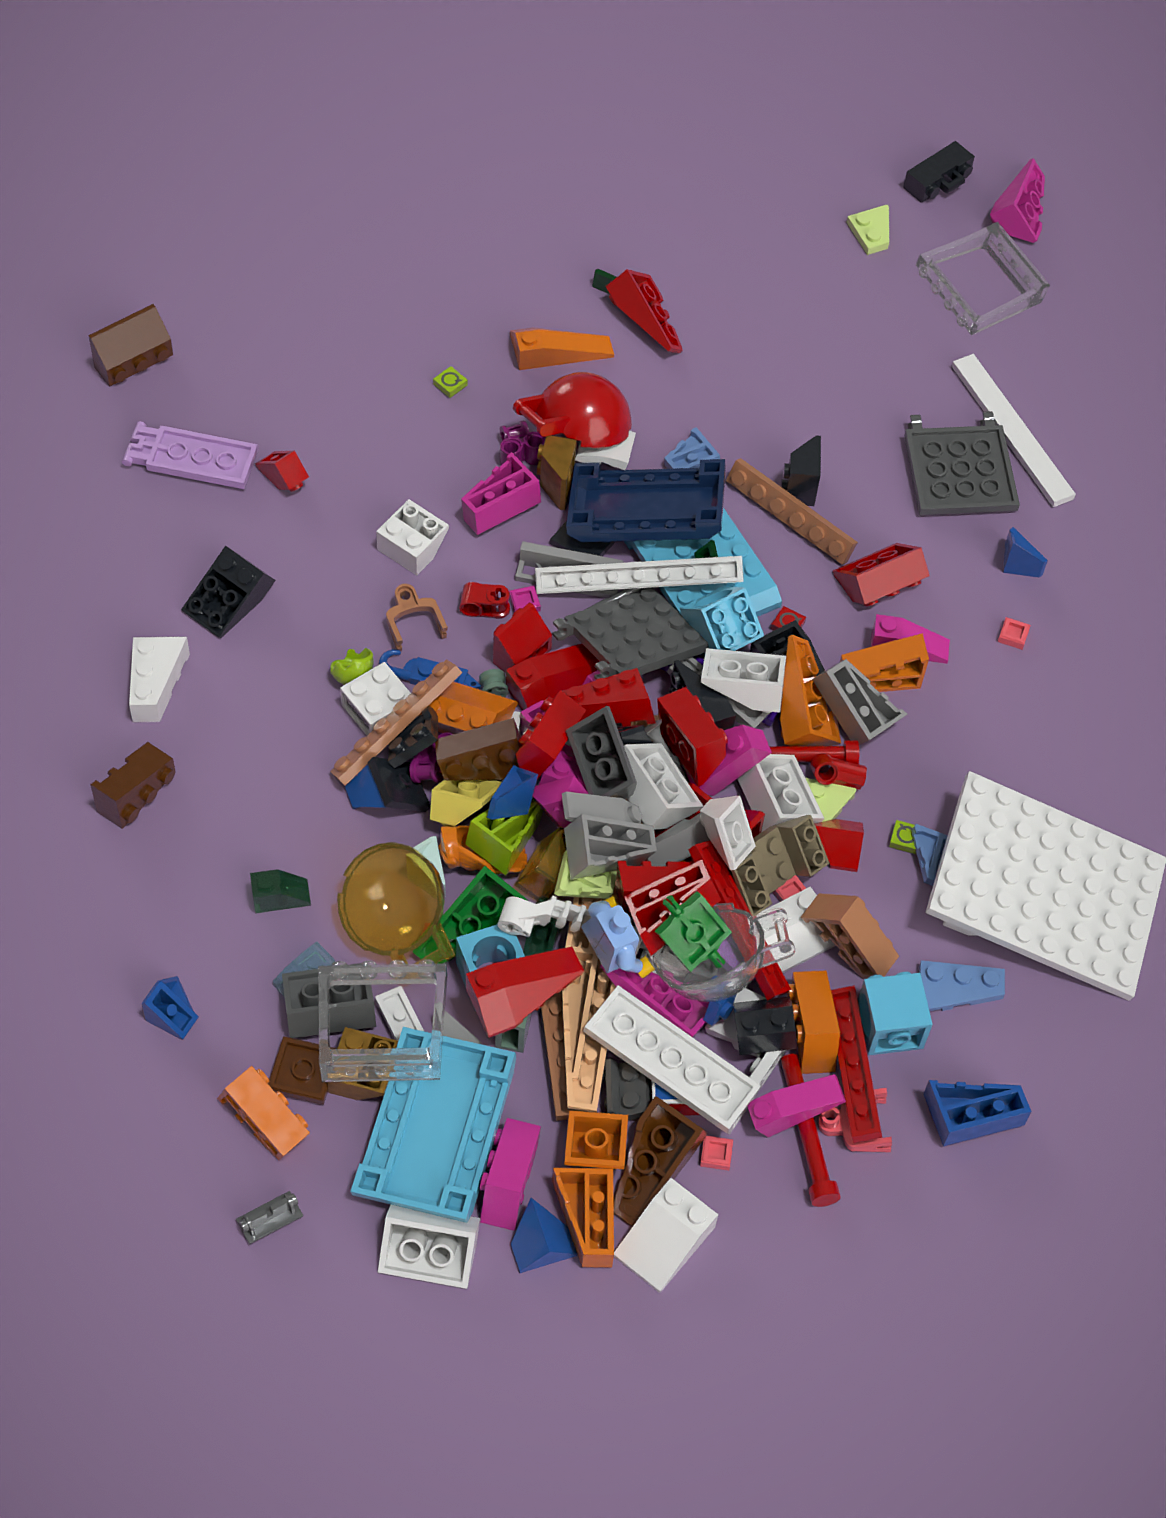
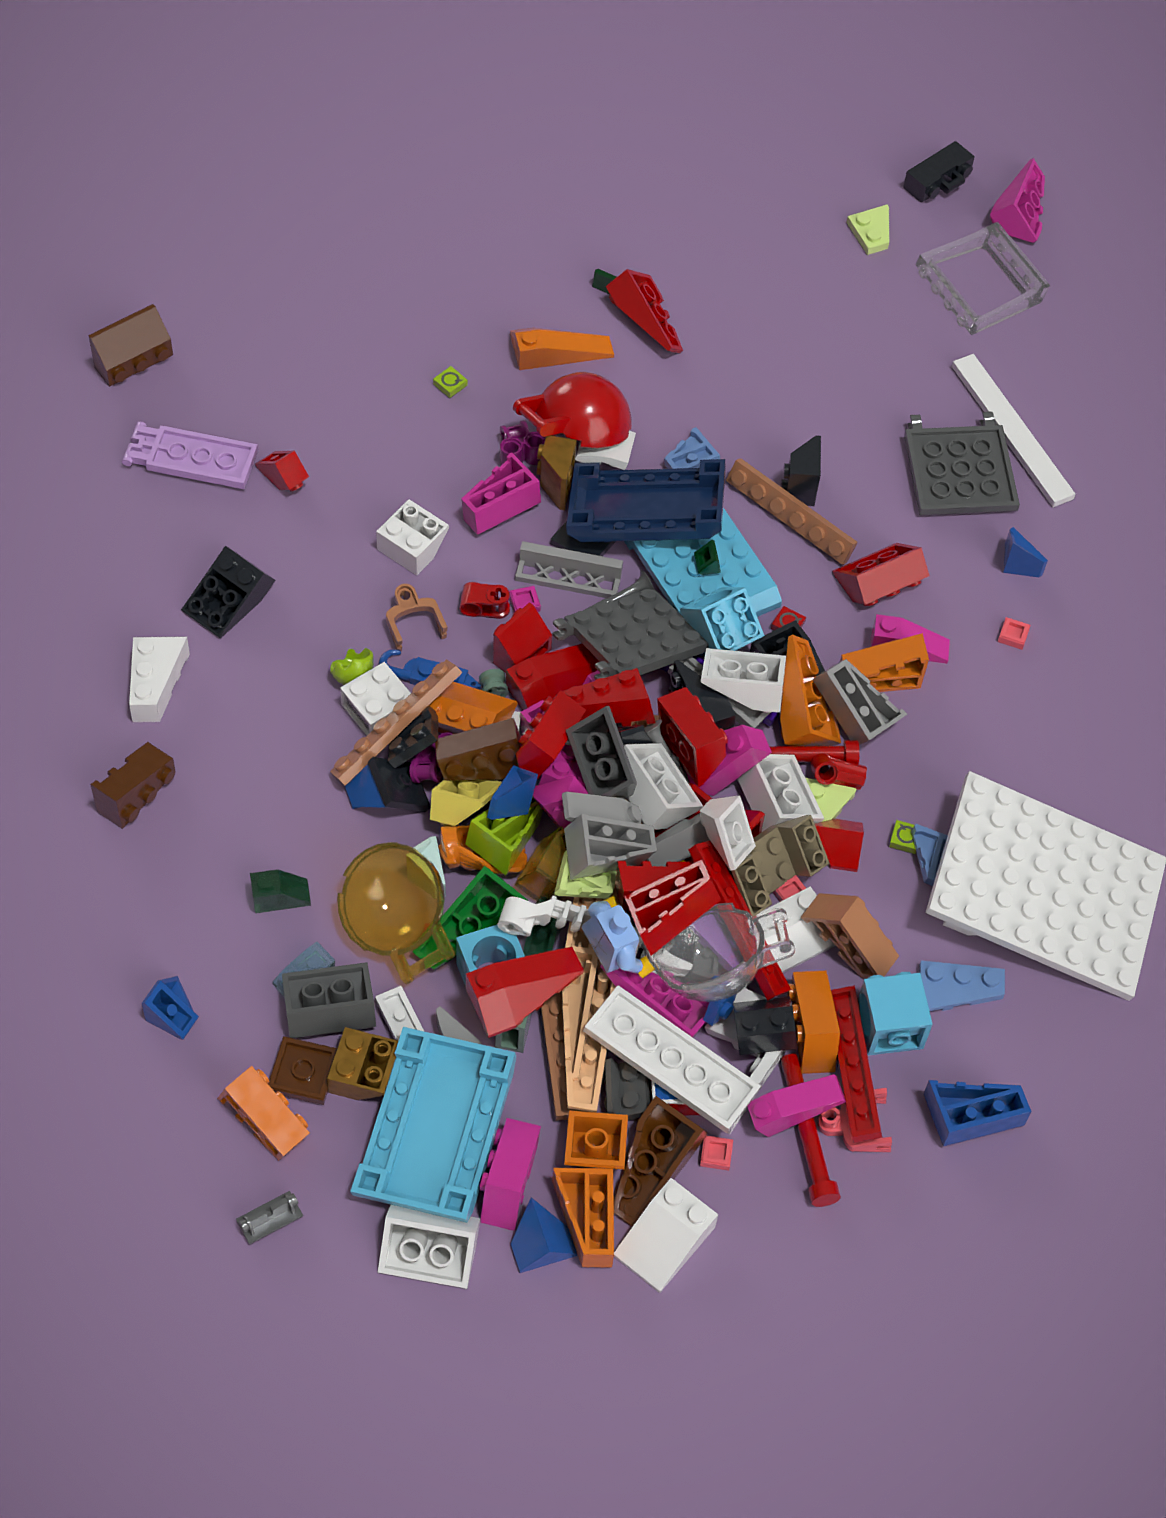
(388, 1063): clear windscreen -> none
(639, 574): white tile -> none
(693, 931): green plate -> none

